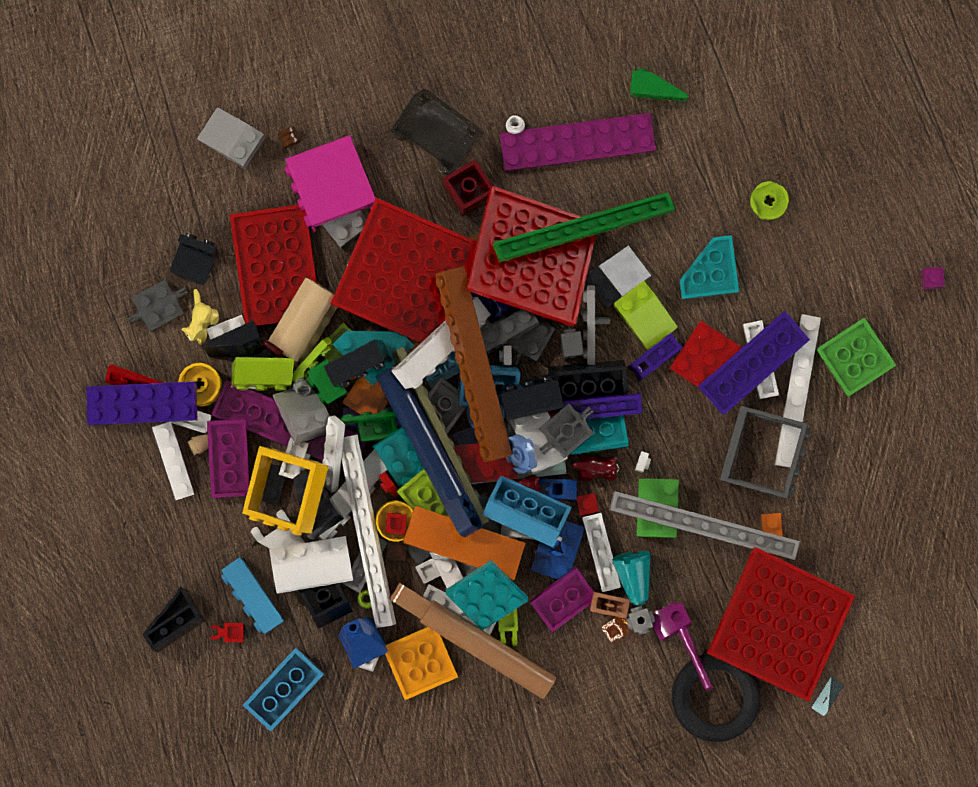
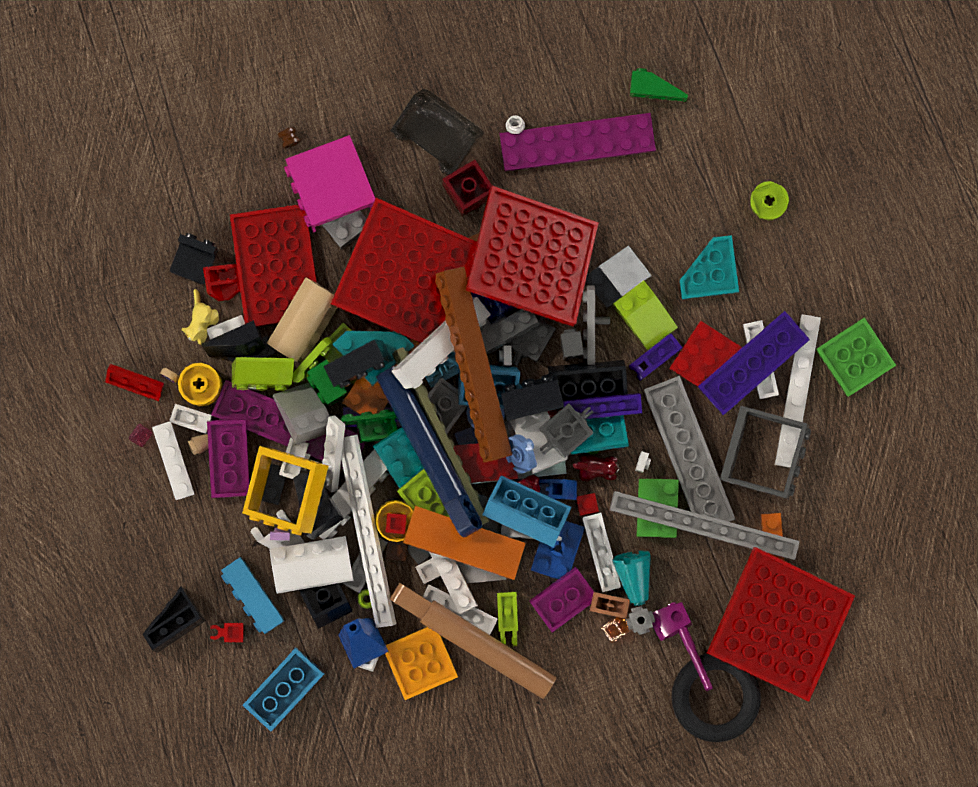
(140, 435): none -> clear pink slope
(141, 403): dark purple plate -> none
(157, 305): dark grey plate -> none
(169, 375): none -> tan tile
(222, 281): none -> red slope
(231, 137): light grey slope -> none
(271, 347): dark red piece -> none
(279, 534): none -> lavender plate
(302, 387): light grey plate -> none
(388, 485): red plate -> none
(486, 595): teal plate -> none
(583, 227): green plate -> none
(688, 450): none -> light grey plate
(827, 696): clear light blue sticker -> none
(932, 278): magenta brick -> none

